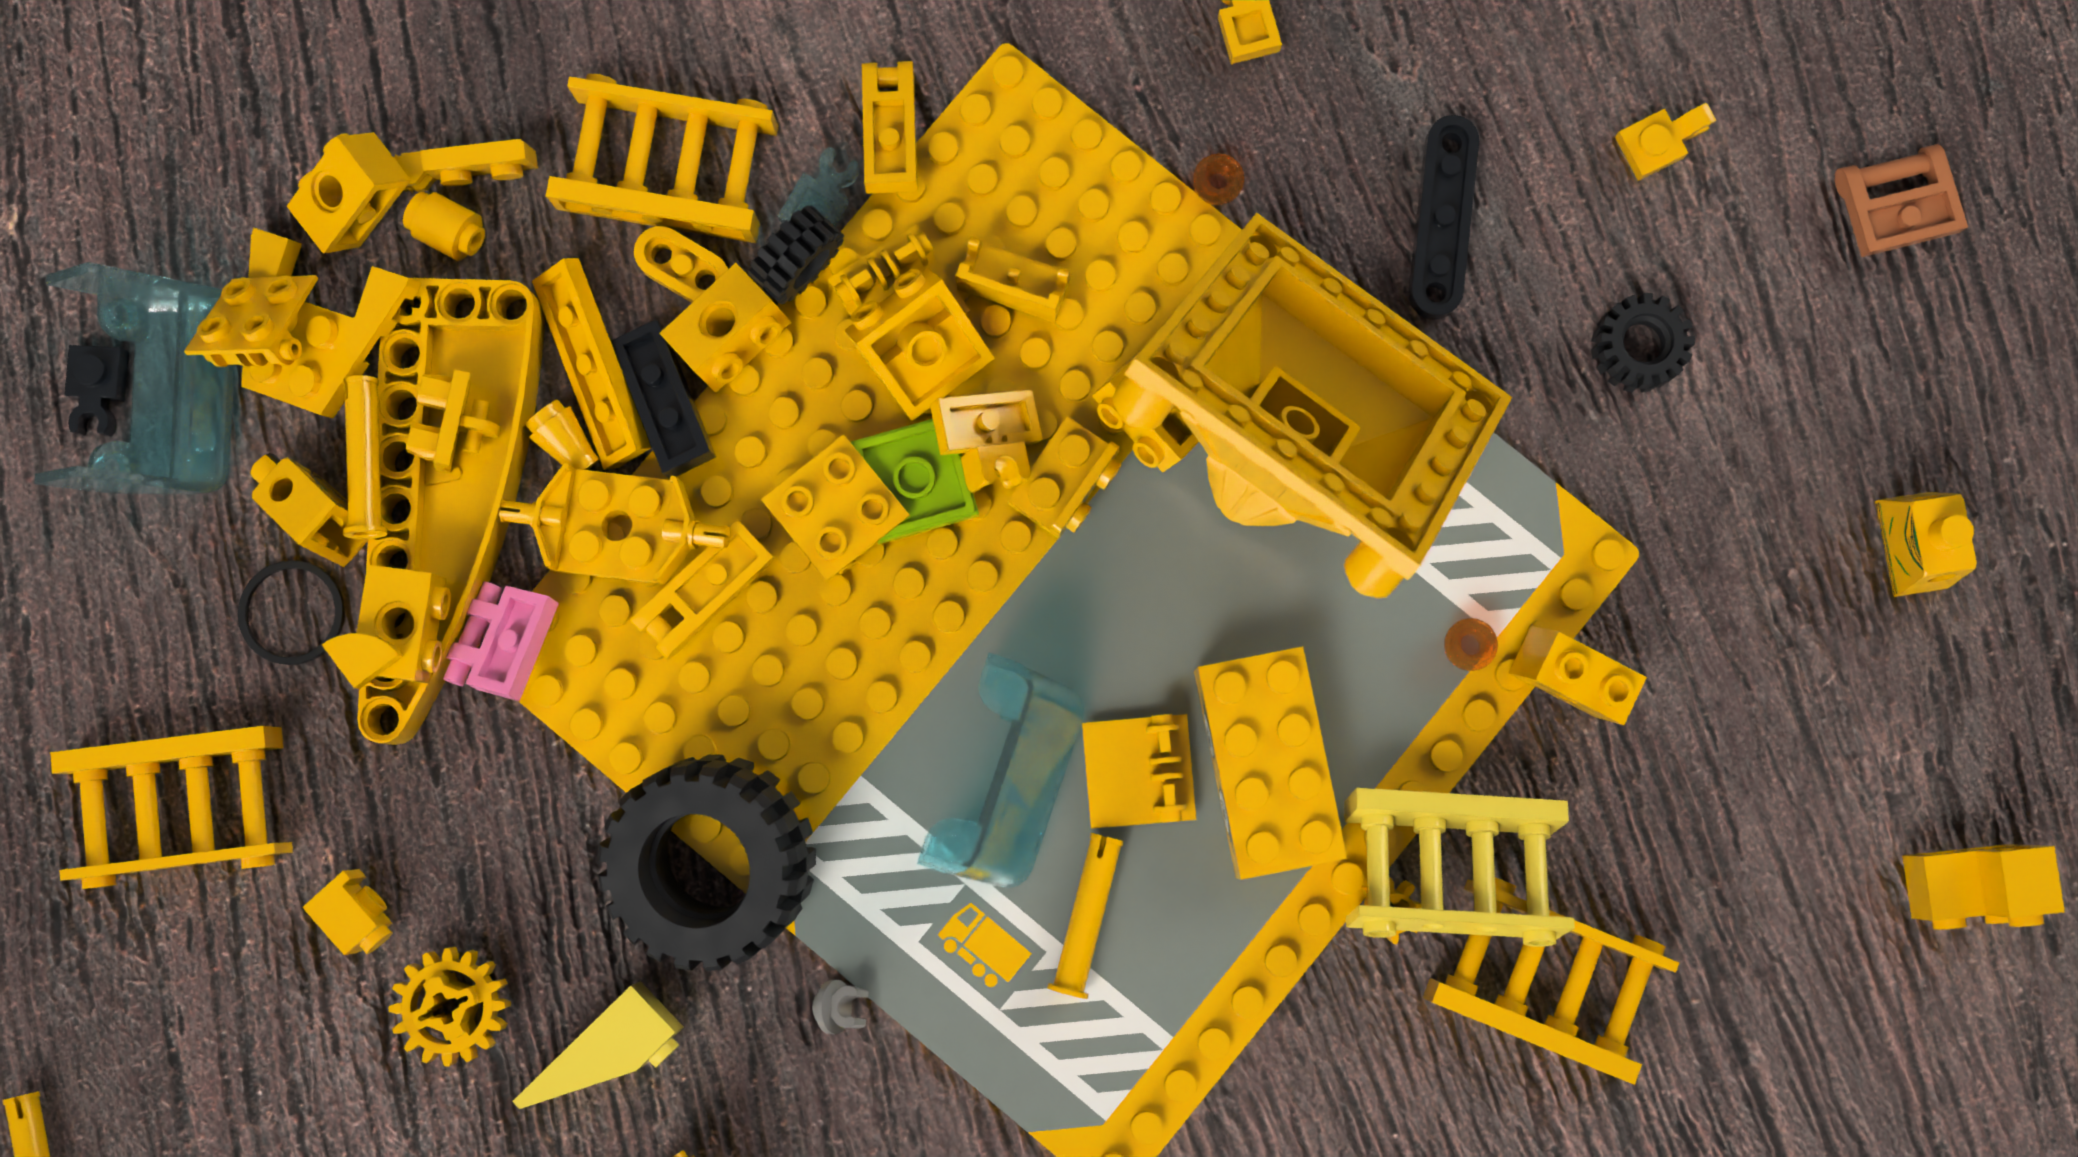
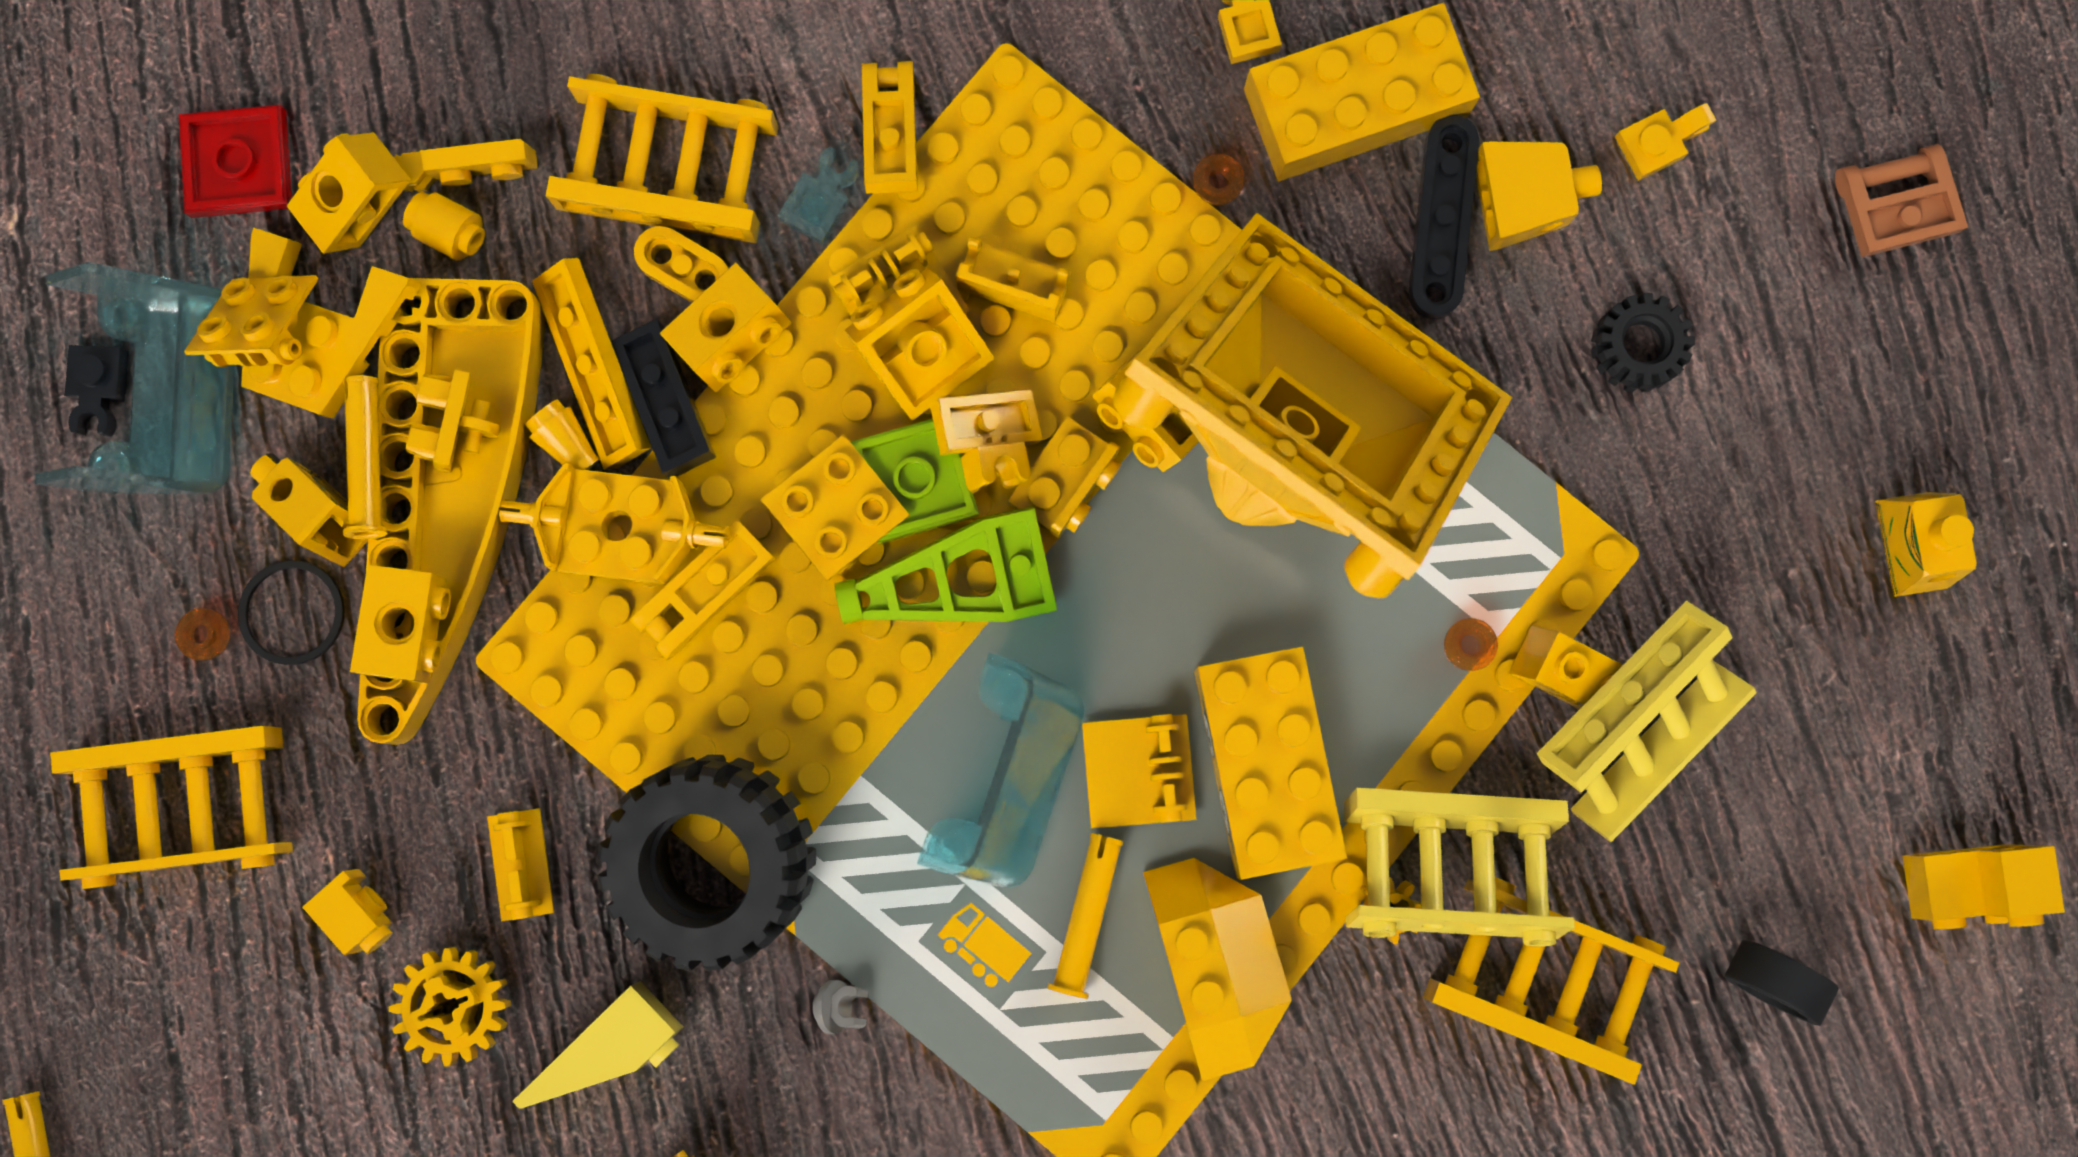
(216, 640): none -> clear orange plate
(235, 161): none -> red tile
(361, 656): yellow tile -> none
(510, 643): bright pink plate -> none
(520, 864): none -> yellow hinge
(795, 254): black tyre -> none
(1018, 564): none -> lime plate
(1219, 963): none -> yellow wedge
(1360, 91): none -> yellow brick
(1530, 189): none -> yellow torso
(1629, 702): none -> light yellow fence
(1782, 982): none -> black tyre

